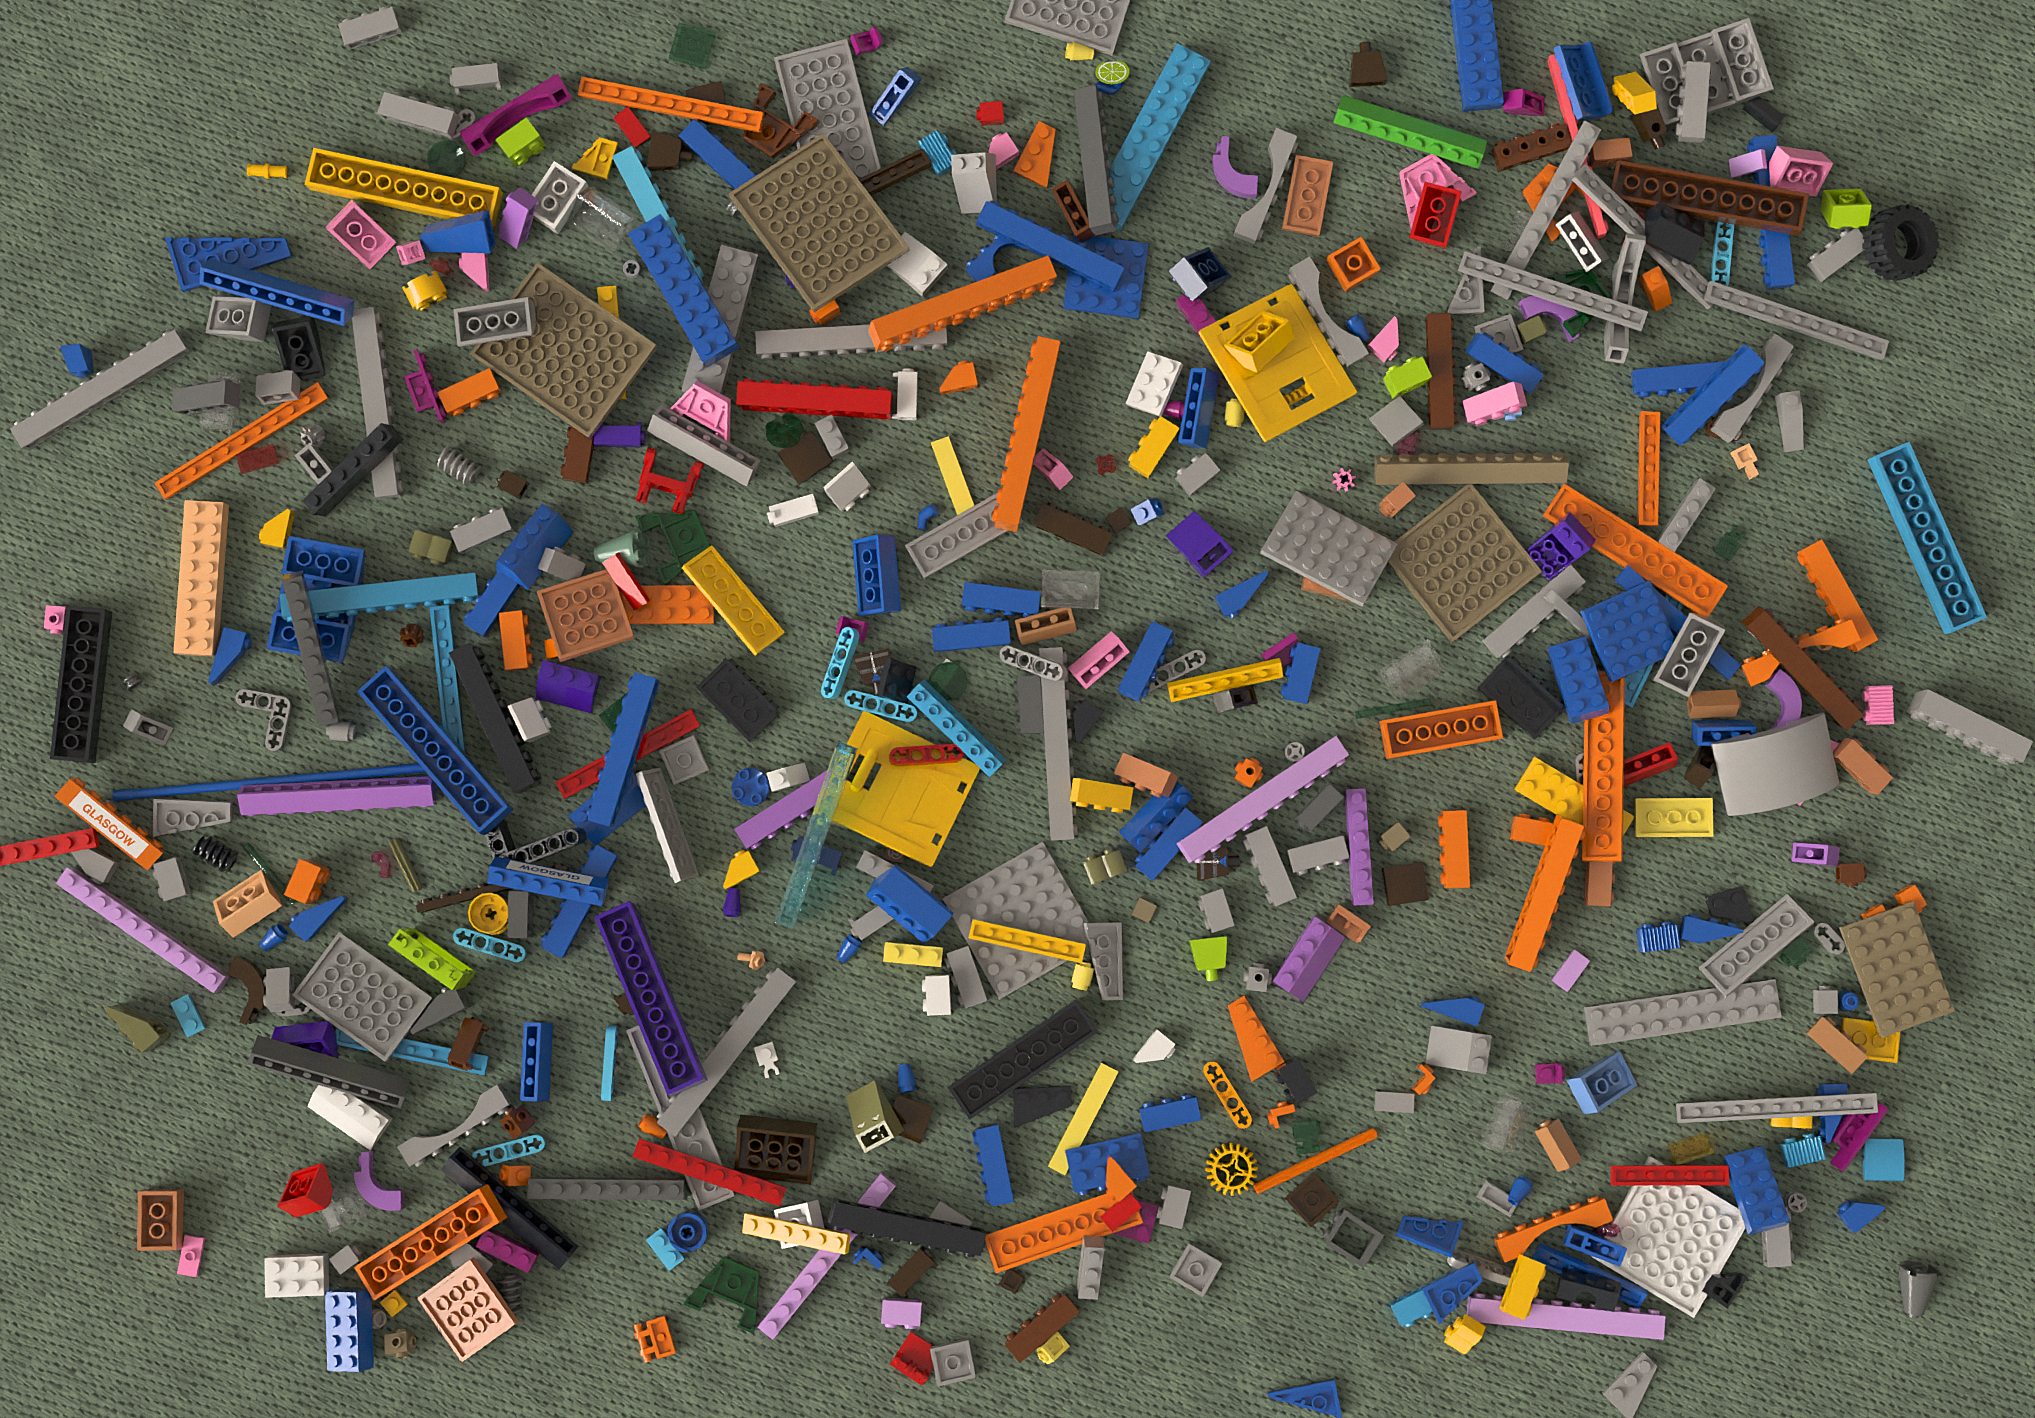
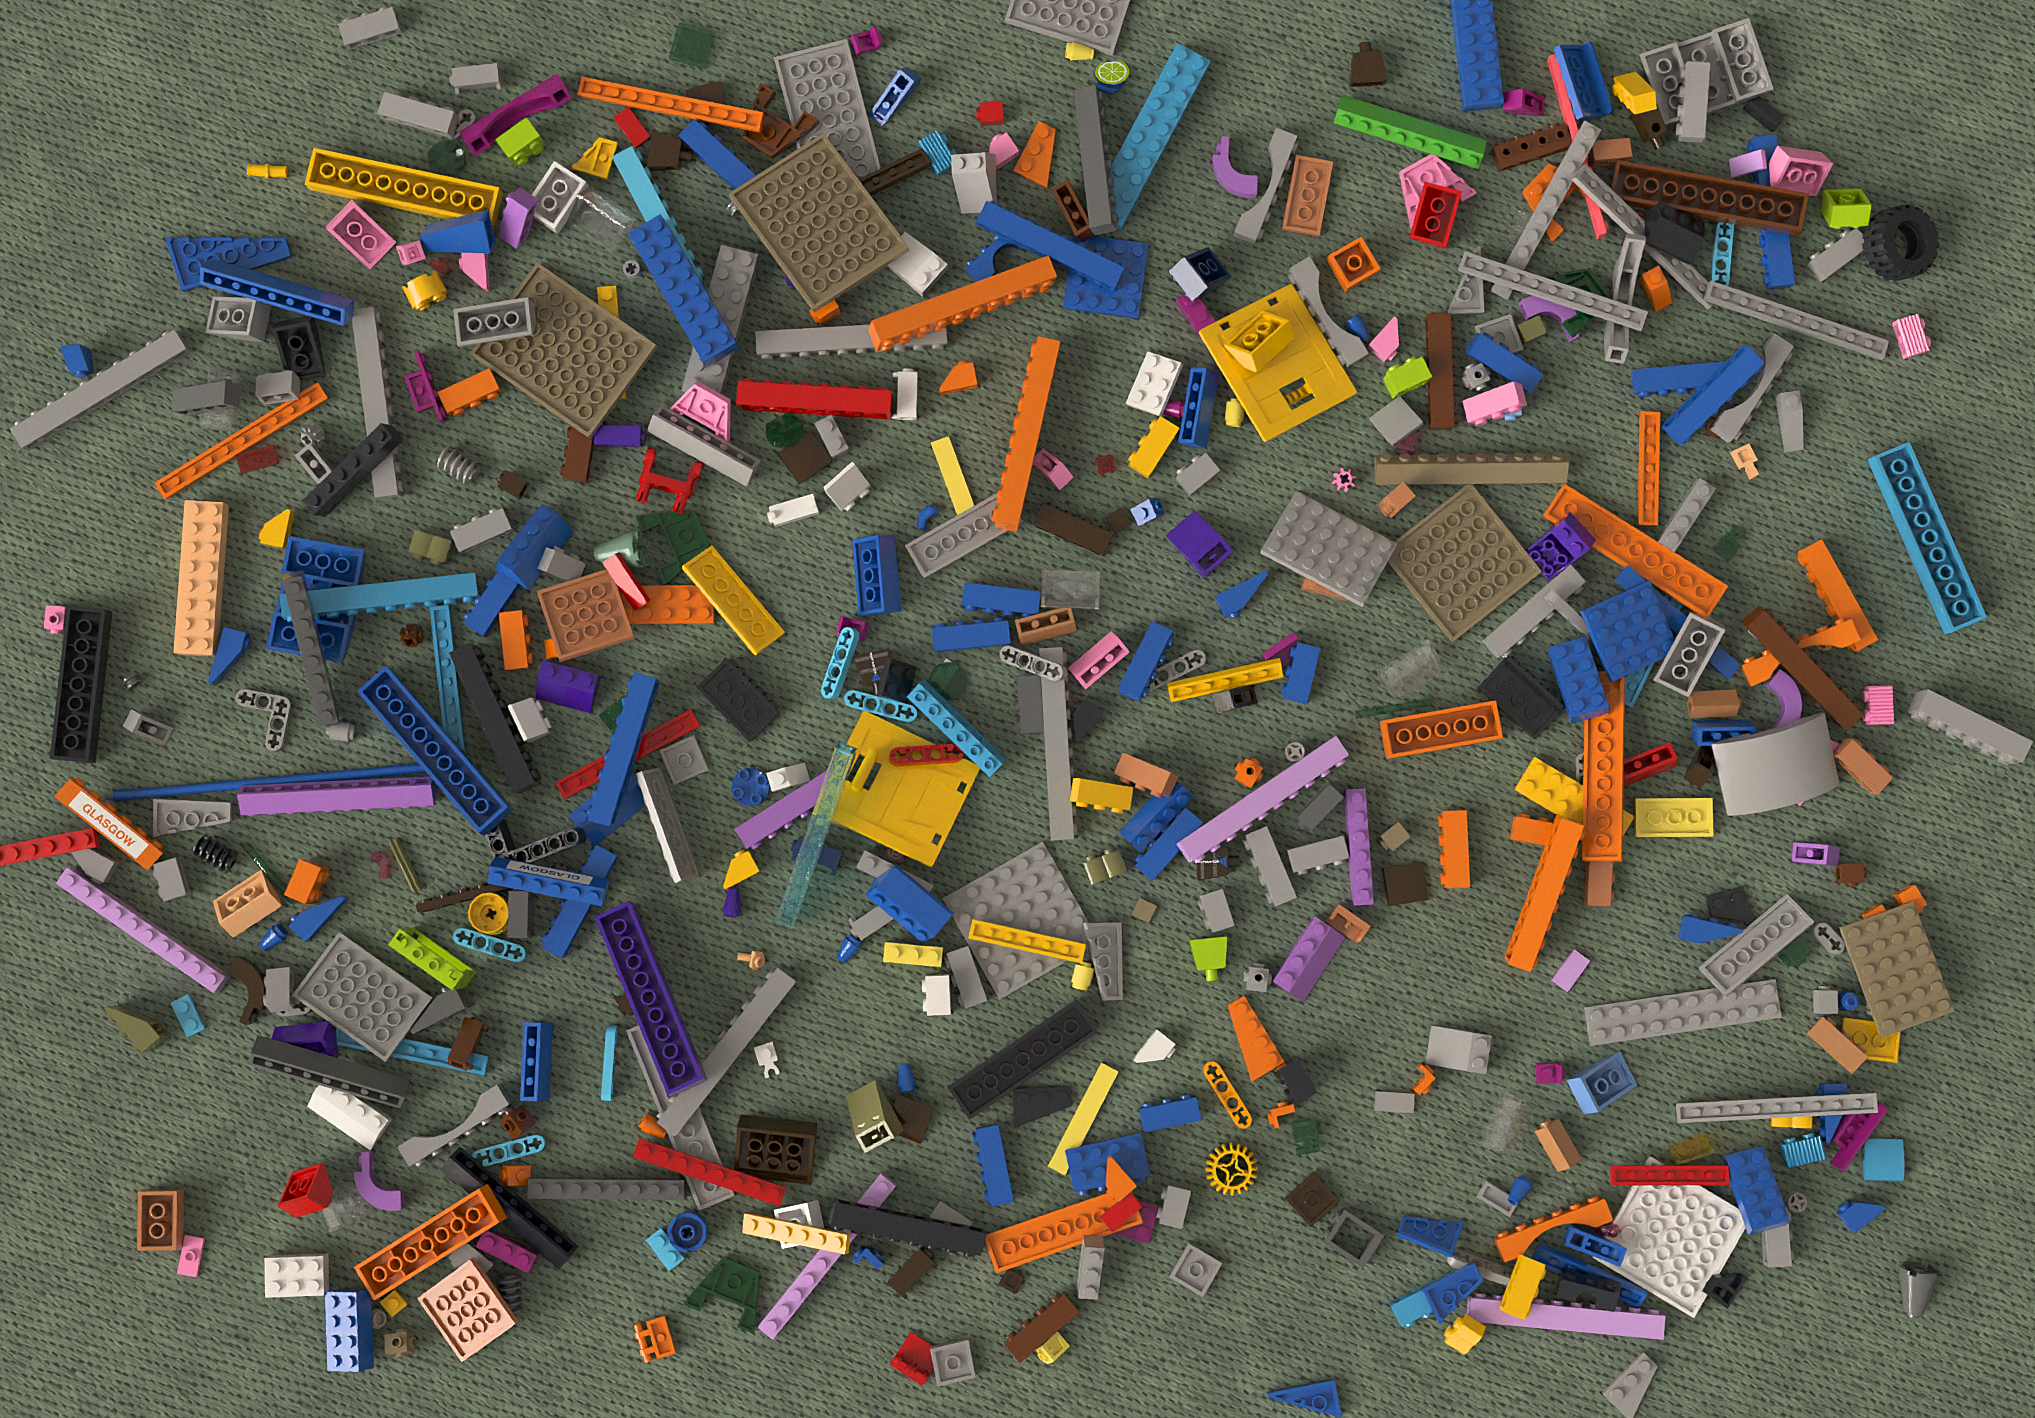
(346, 1258): light grey brick -> none
(901, 1312): lavender brick -> none
(1315, 1160): orange axle -> none
(1459, 1008): blue slope -> none
(1582, 241): brick -> none
(1659, 937): blue brick -> none
(1911, 336): none -> bright pink brick

